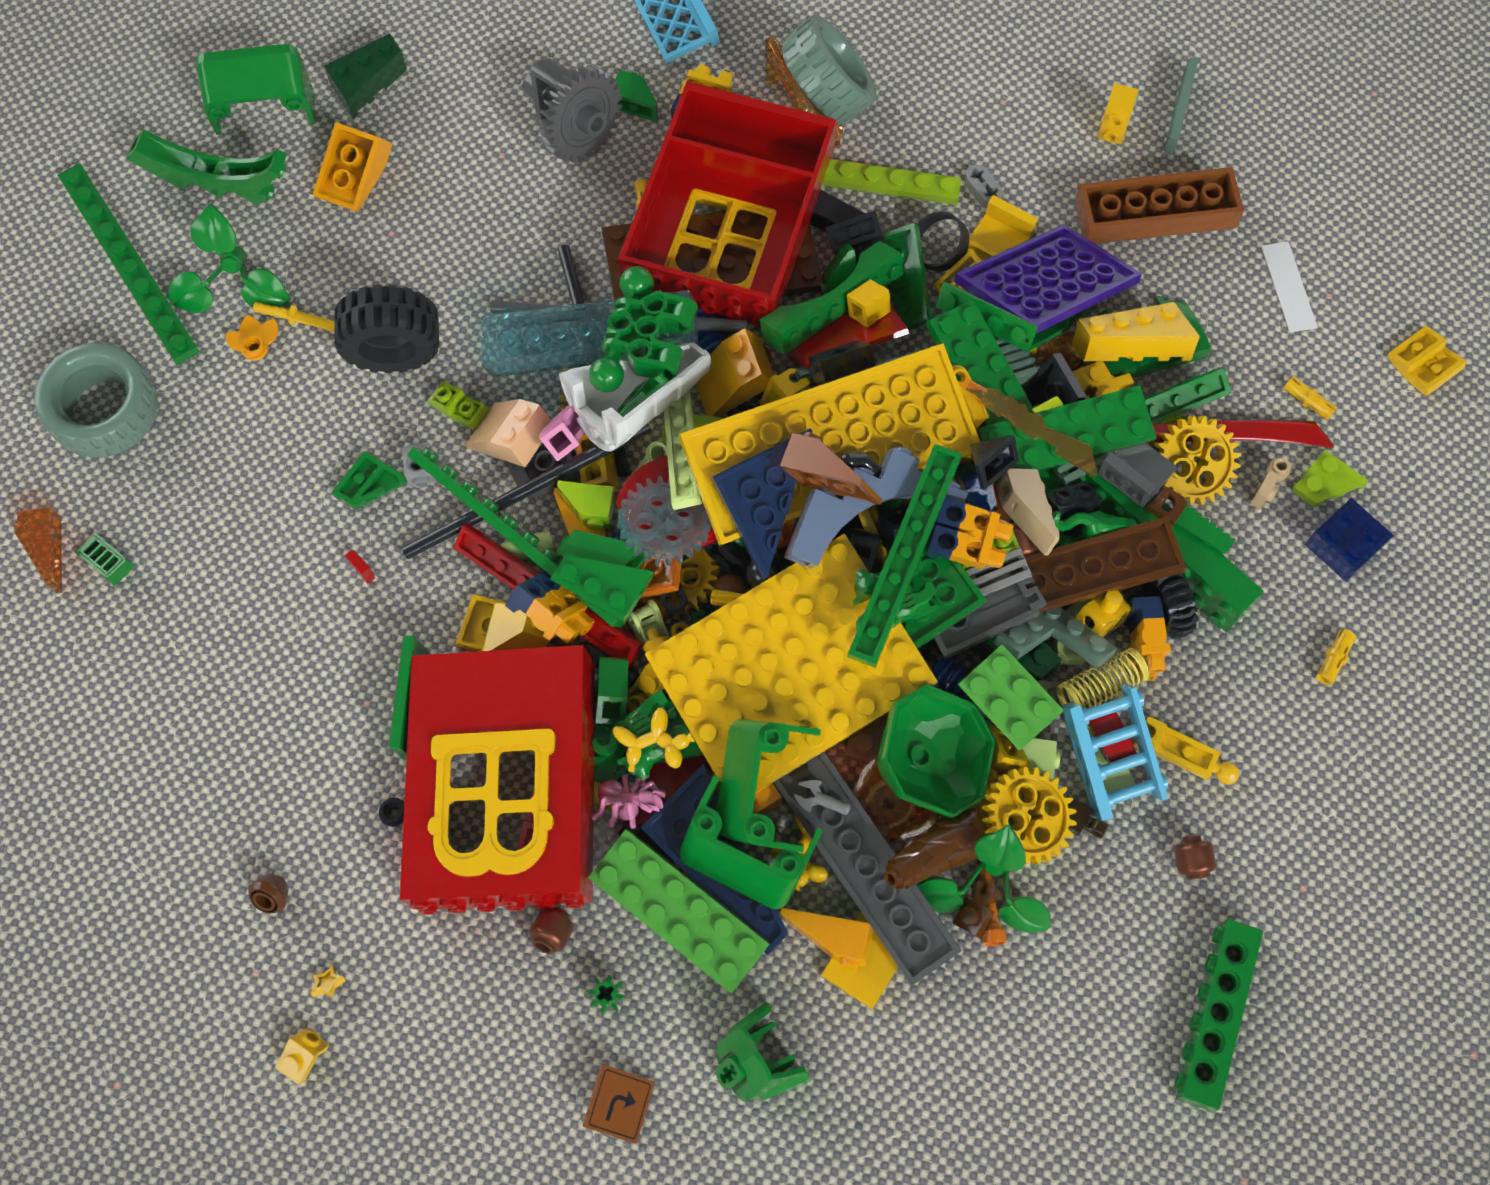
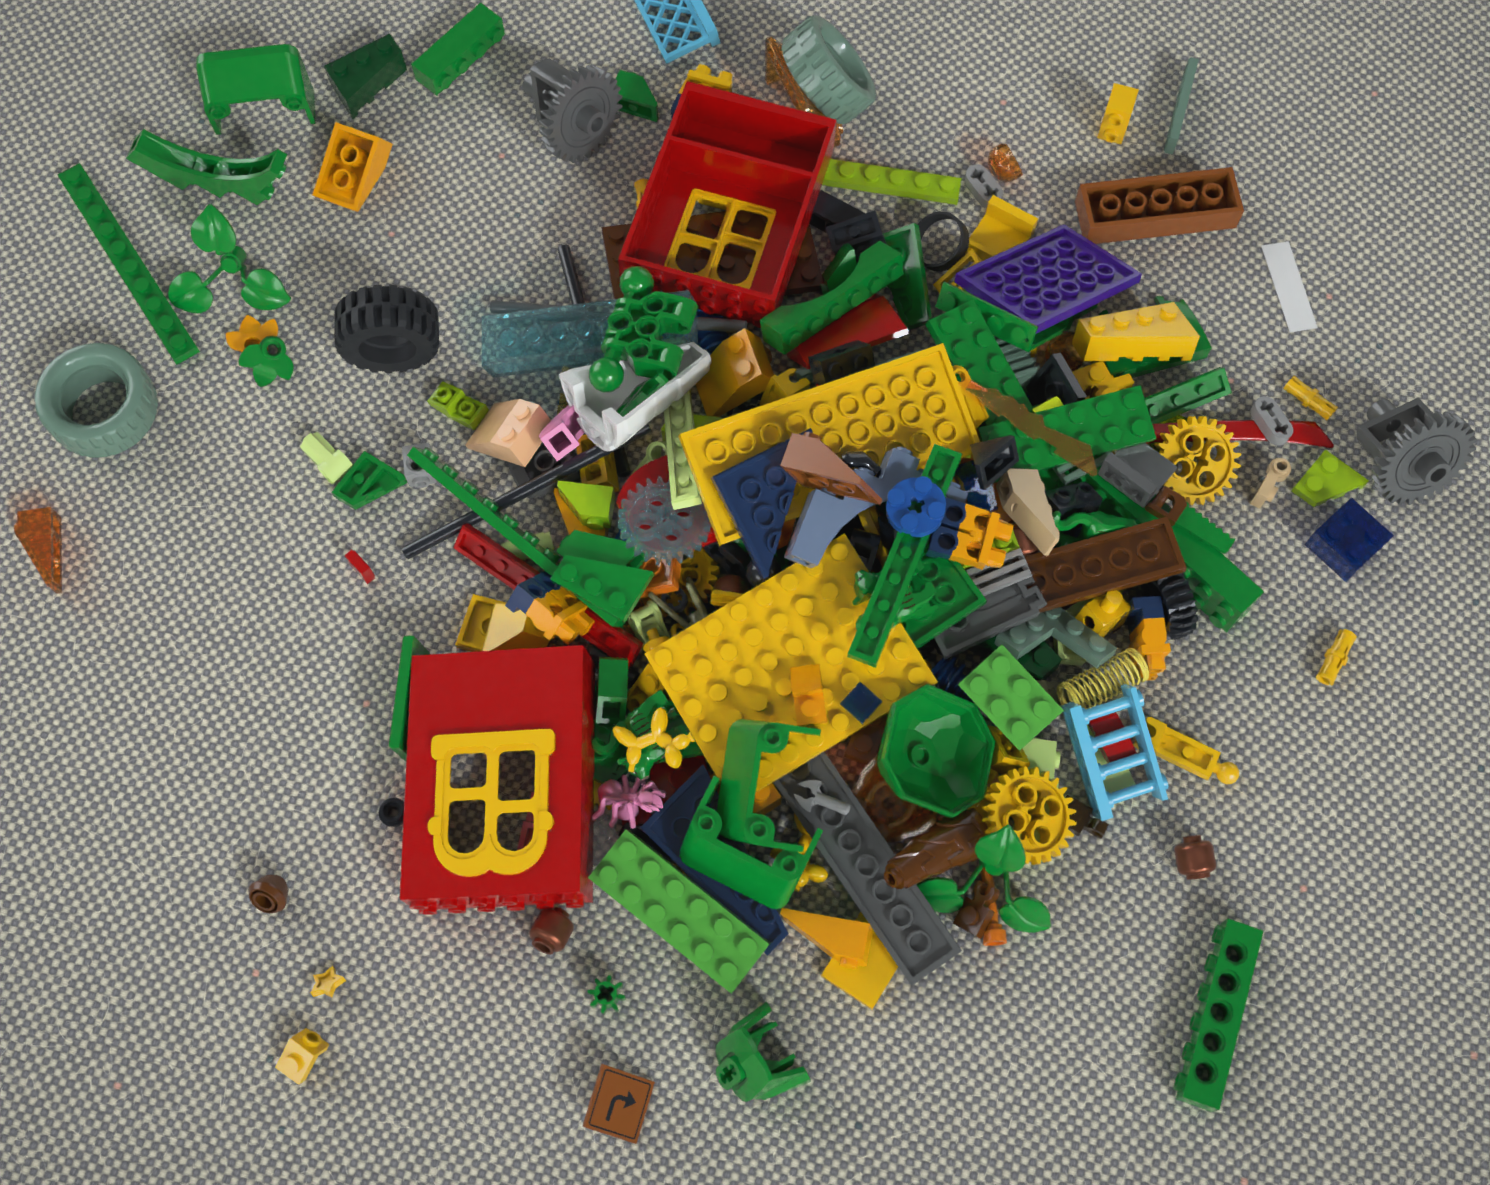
(117, 571): green slope -> none
(267, 365): none -> green plate
(294, 316): yellow sword -> none
(330, 462): none -> yellowish green piece
(458, 49): none -> green brick
(694, 617): none -> olive plant
(808, 695): none -> light orange slope
(861, 703): none -> tile
(868, 303): yellow brick -> none
(911, 522): none -> blue plate
(1003, 164): none -> clear orange hair
(1271, 420): none -> light grey beam
(1420, 457): none -> dark grey piece
(1426, 360): yellow slope -> none

